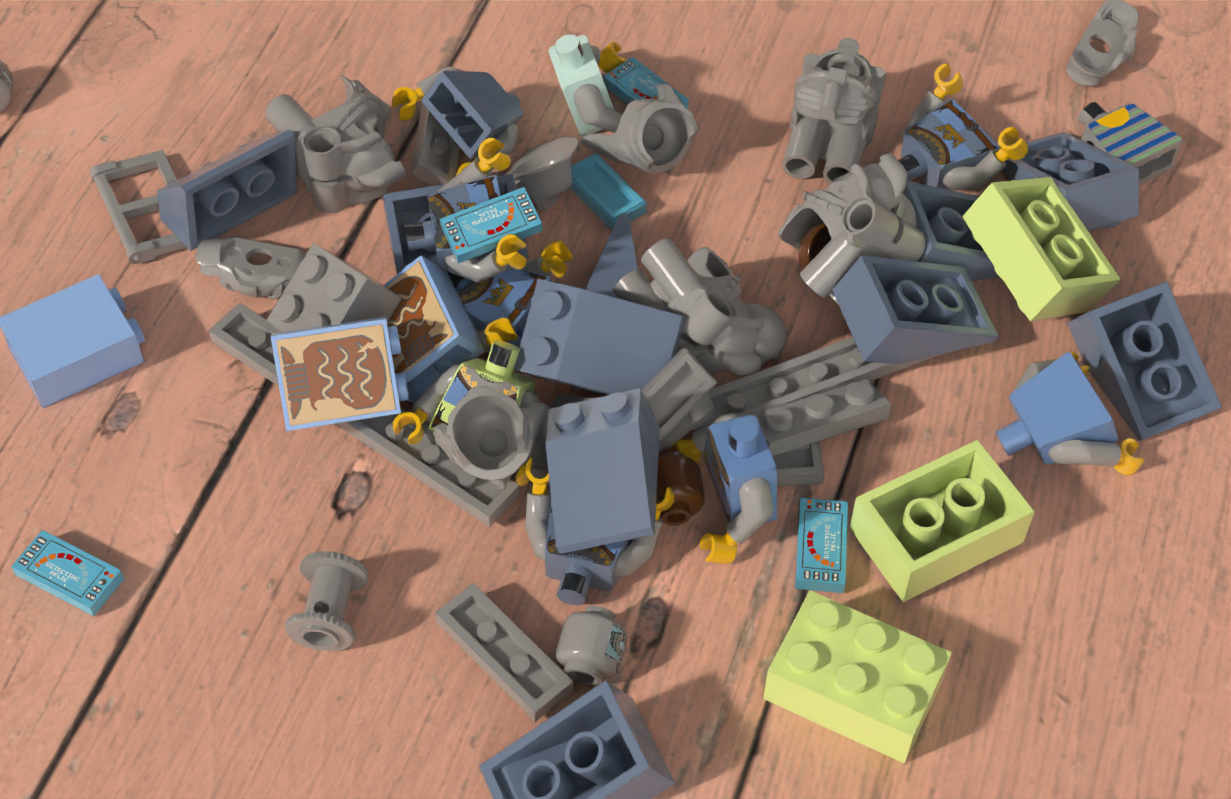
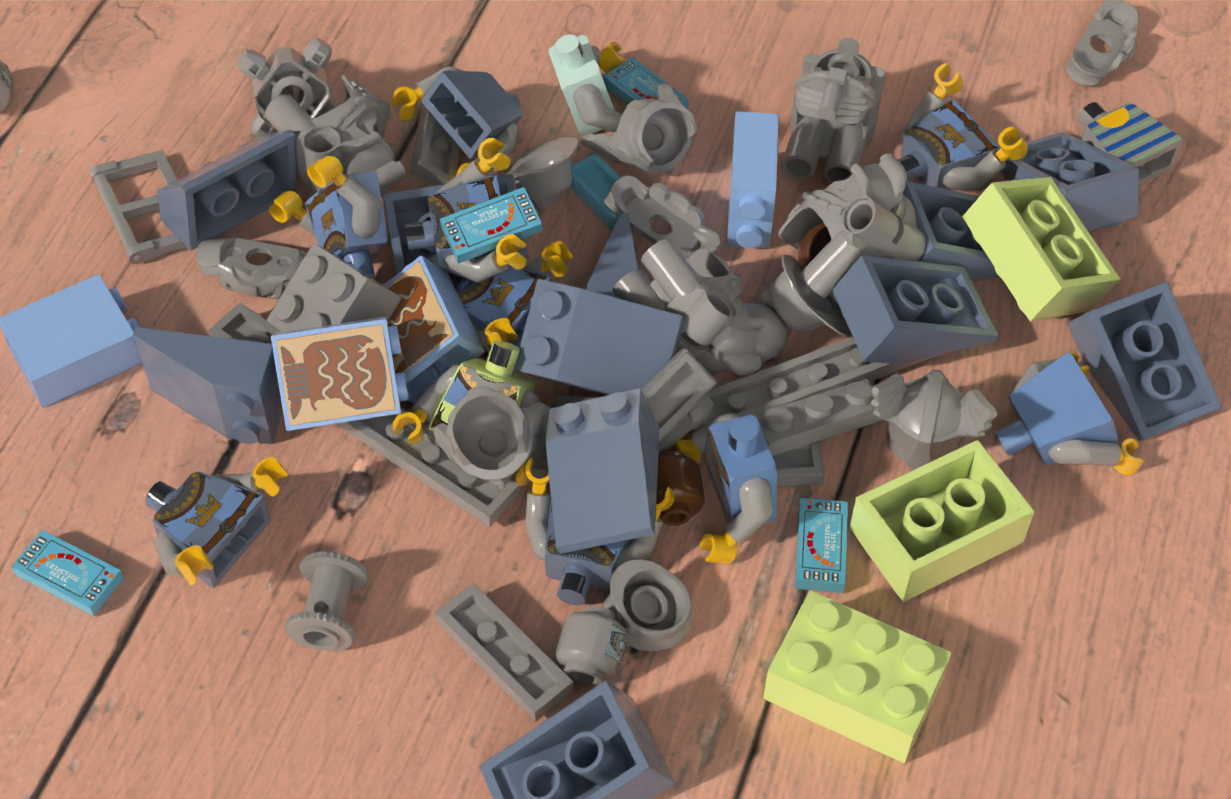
(211, 520): none -> torso
(215, 380): none -> sand blue slope
(291, 75): none -> light grey piece
(341, 215): none -> torso
(643, 204): none -> light grey piece
(649, 605): none -> light grey piece
(753, 180): none -> light blue brick
(799, 304): none -> light grey piece
(929, 416): none -> light grey helmet

